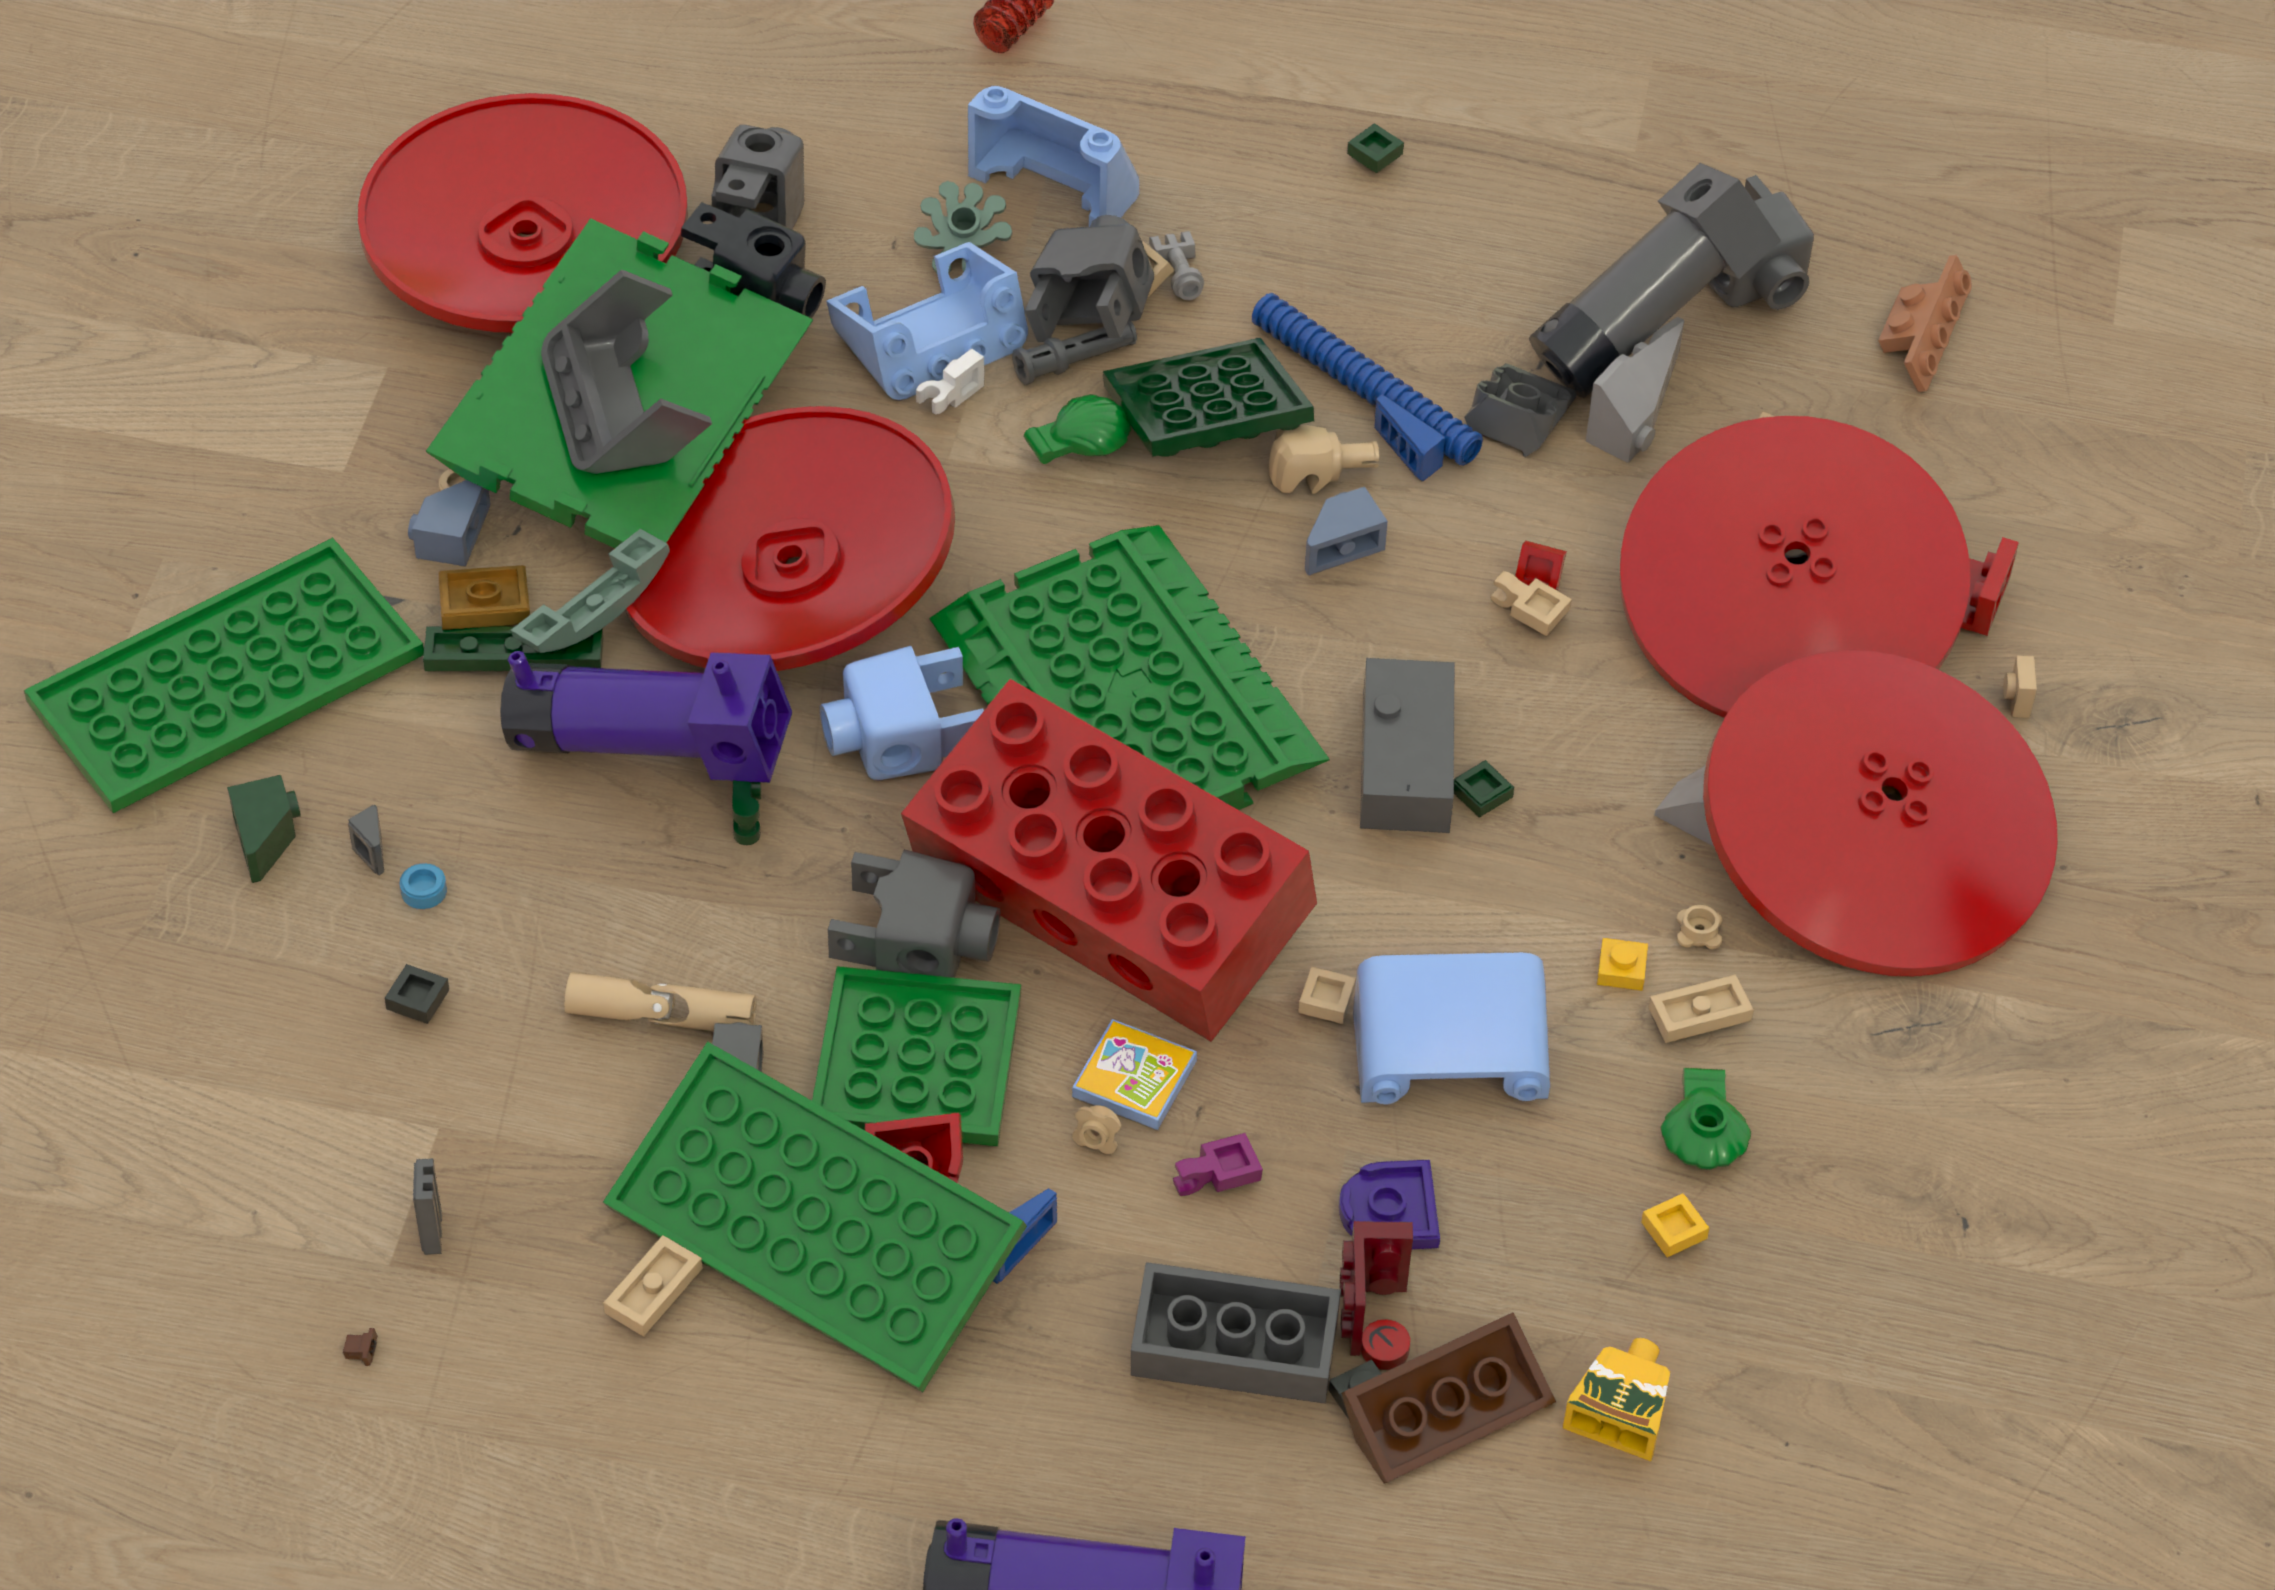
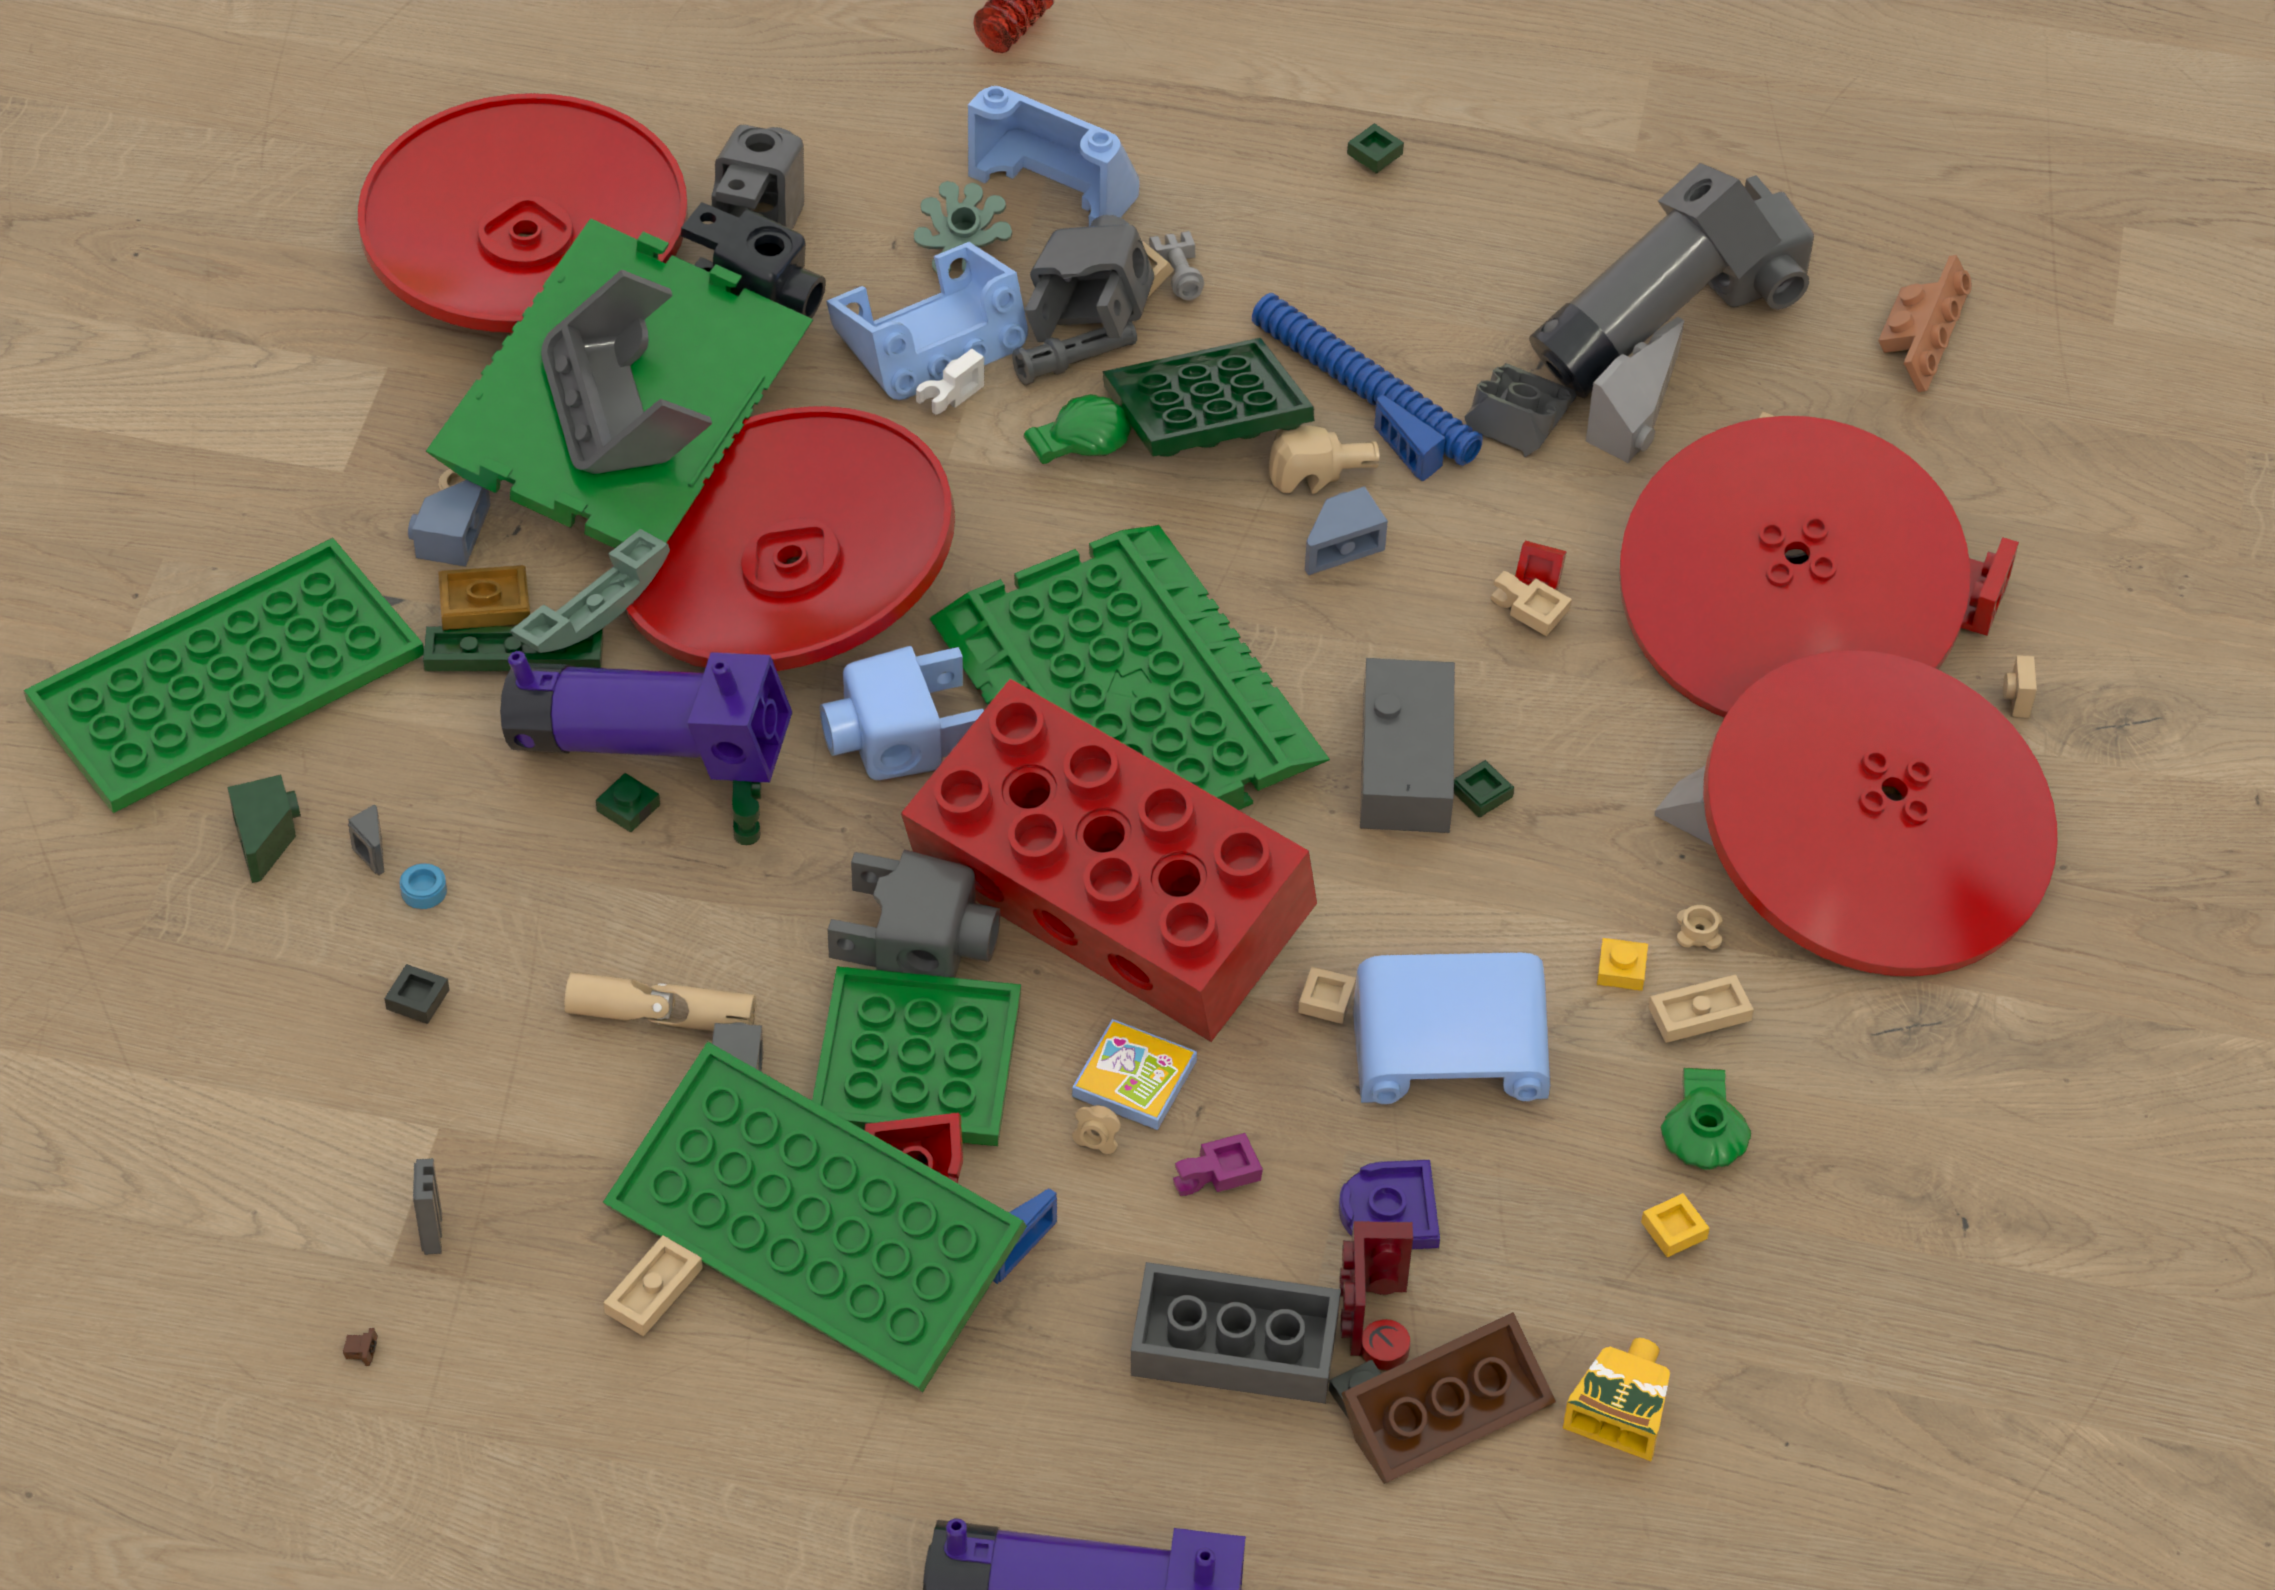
(627, 802): none -> dark green plate

